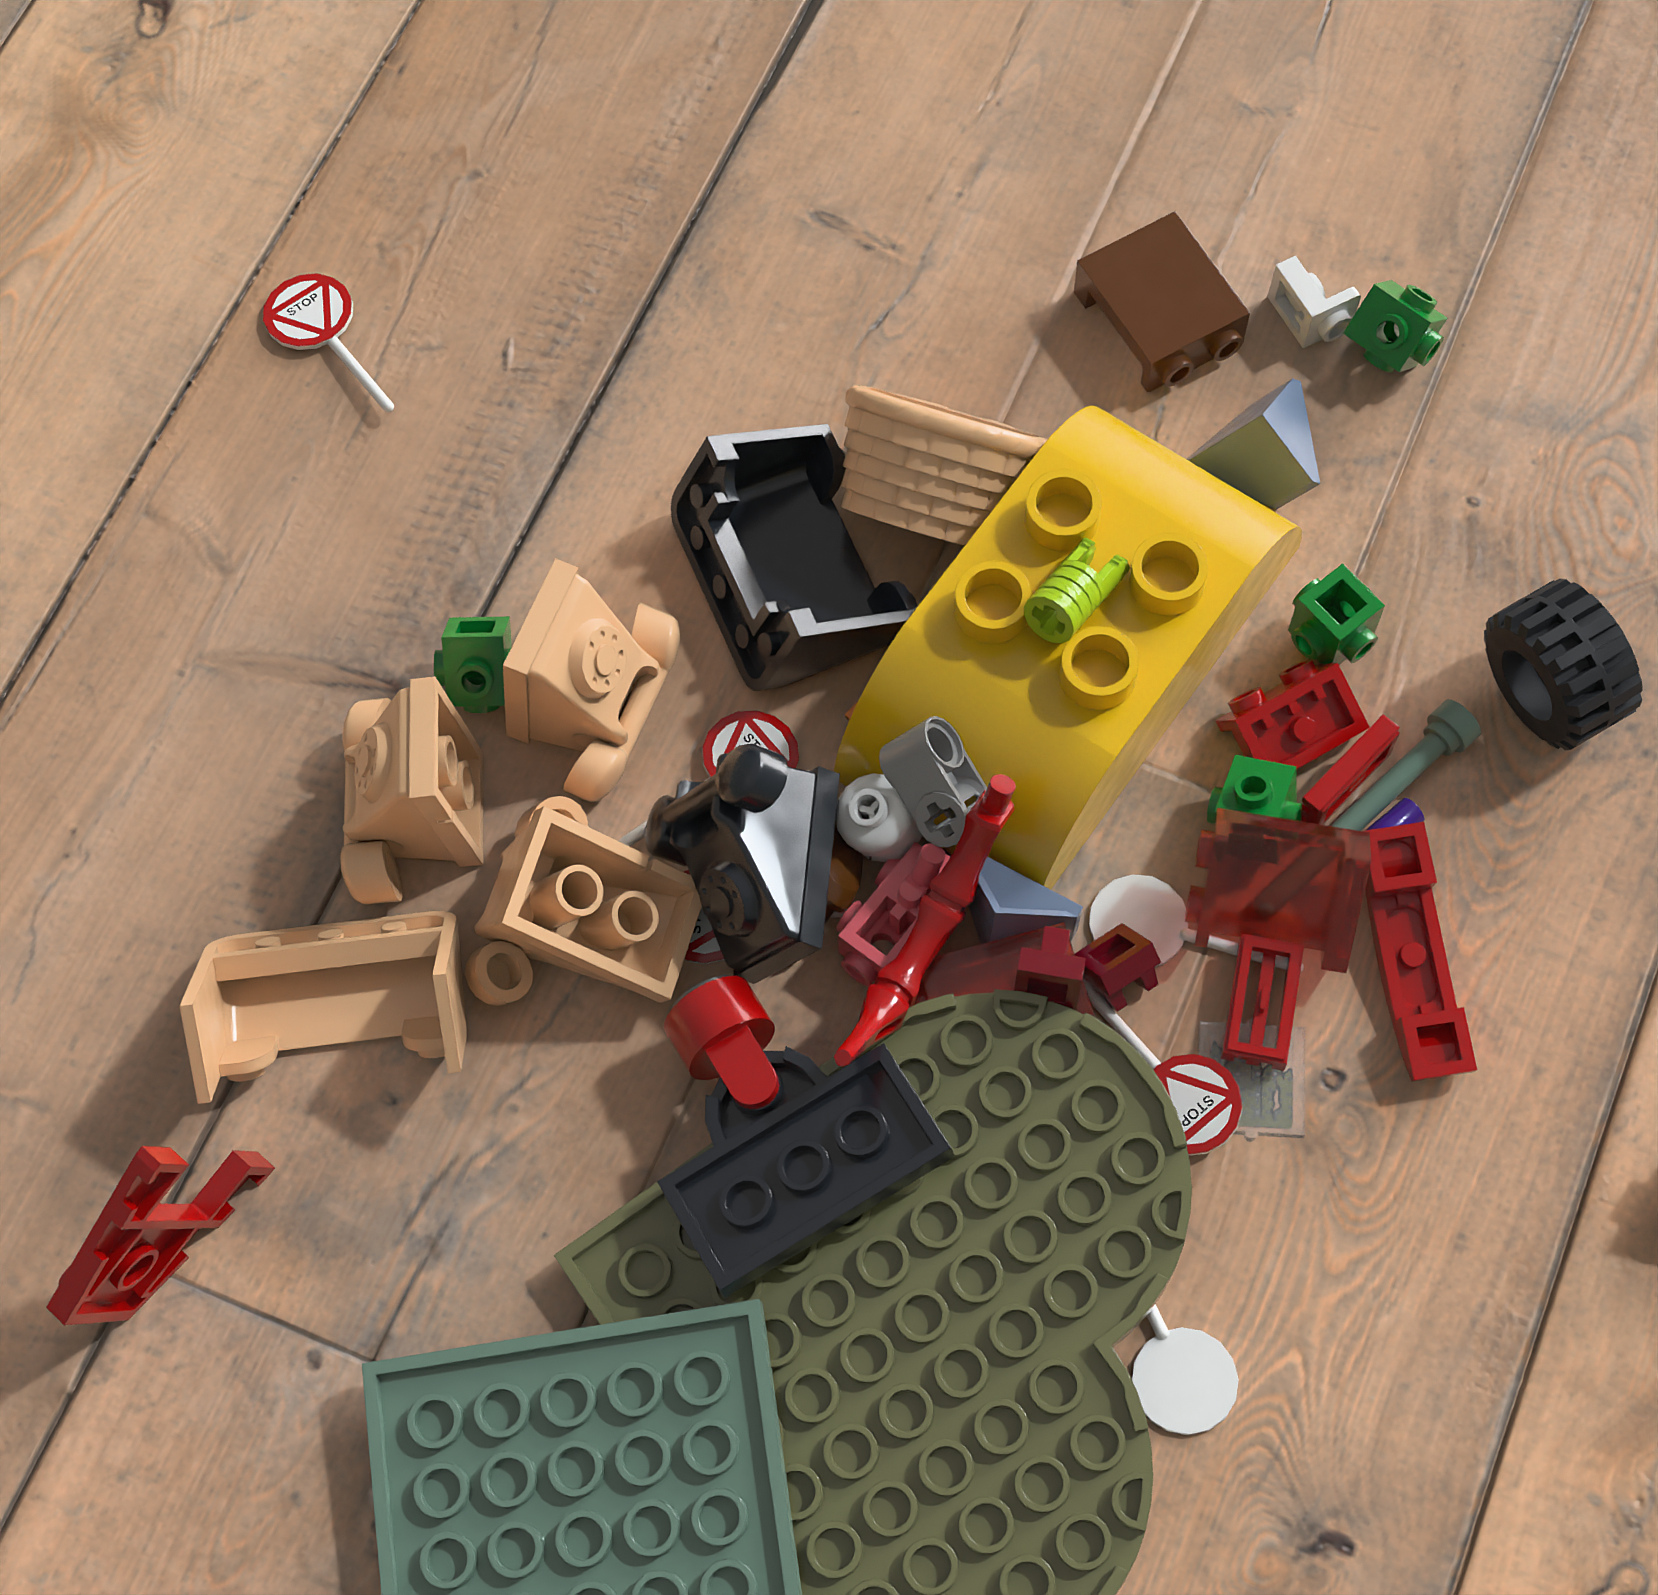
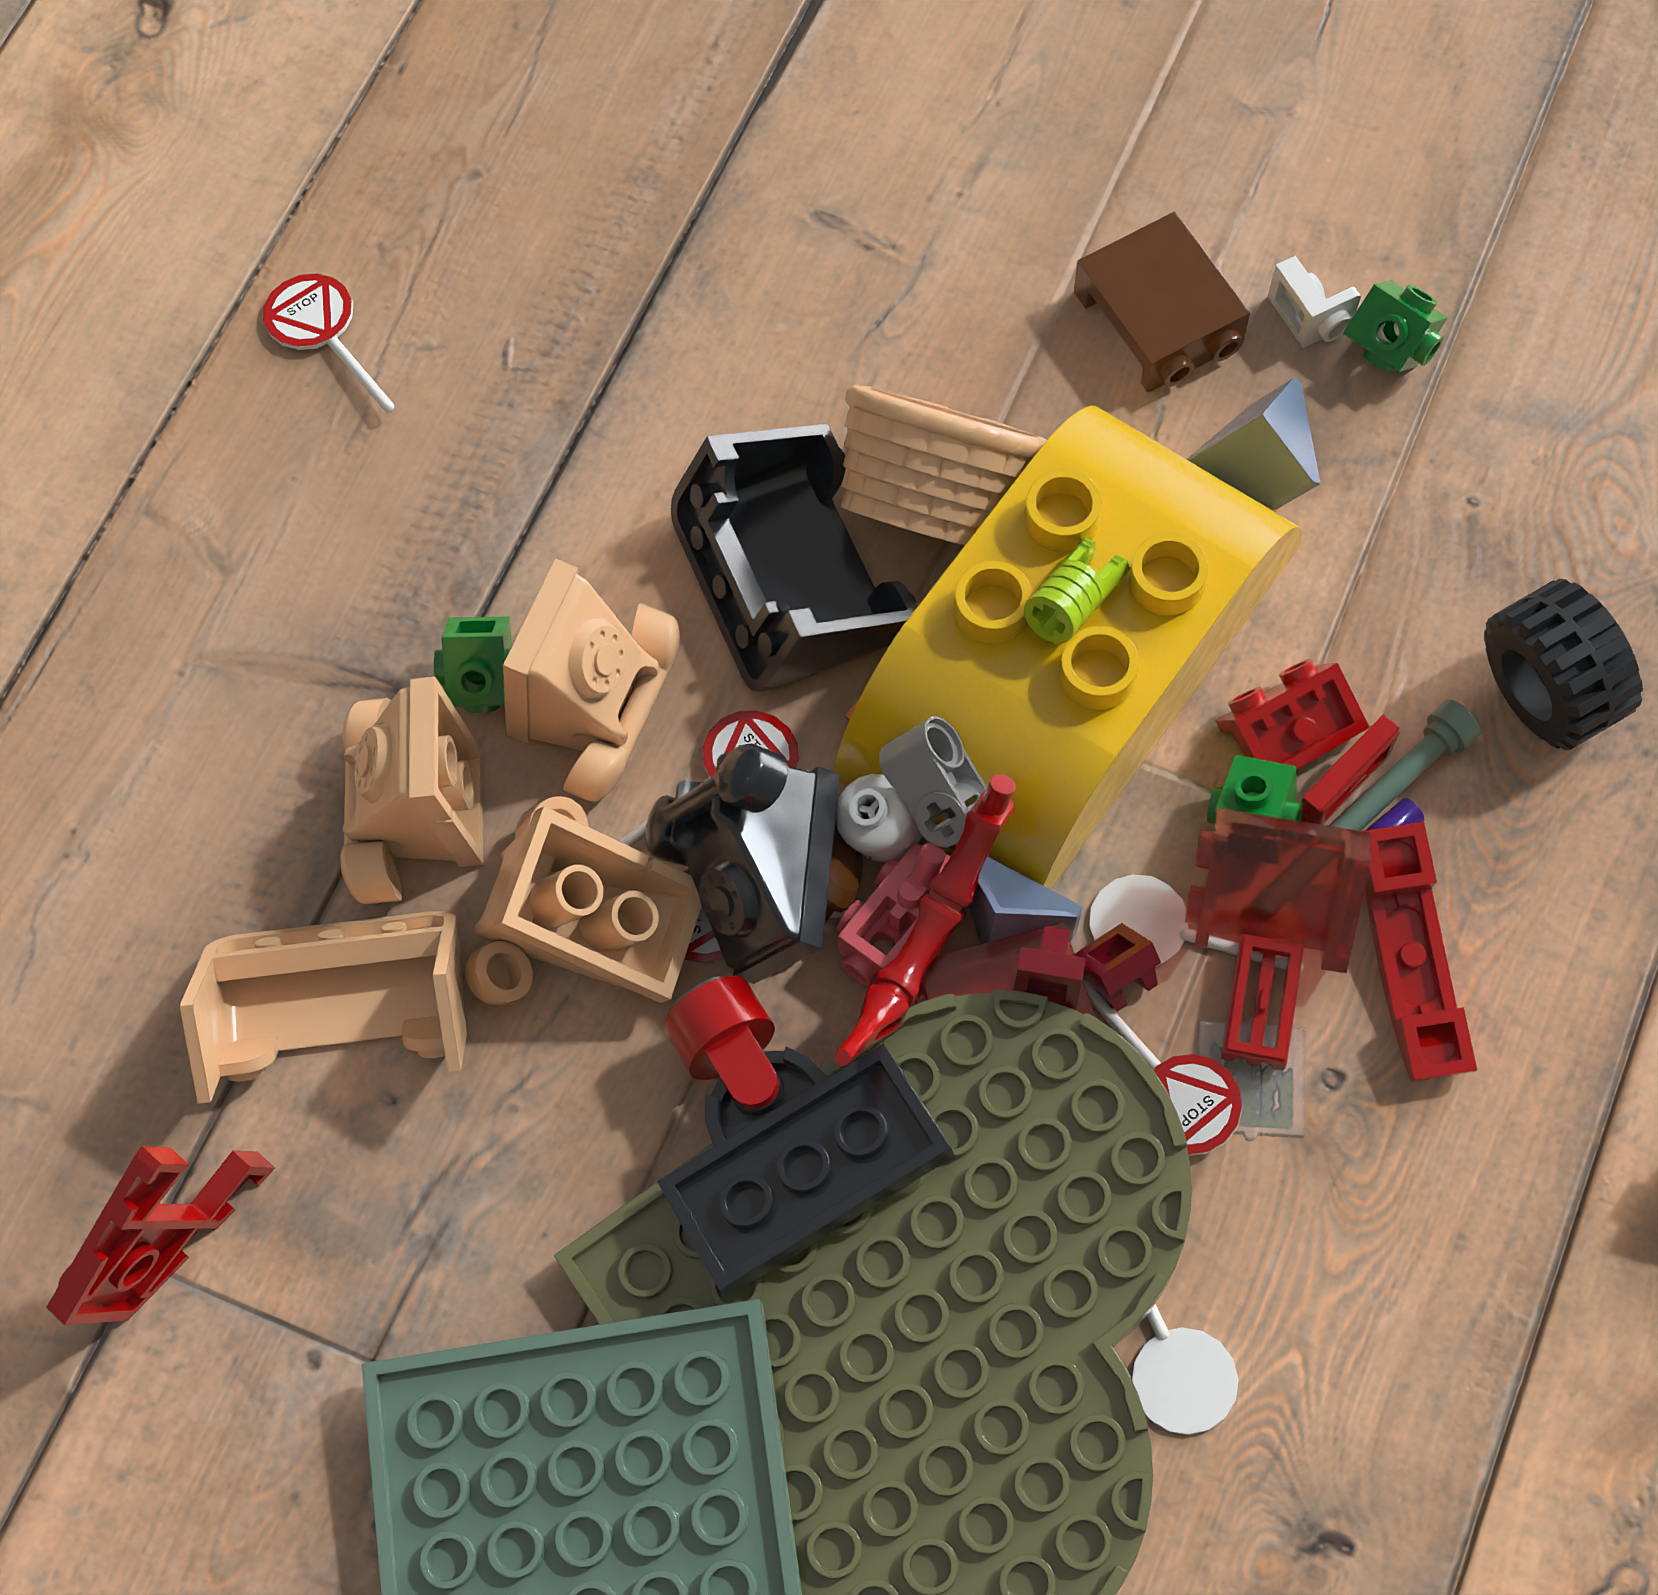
(1335, 618): green brick -> none

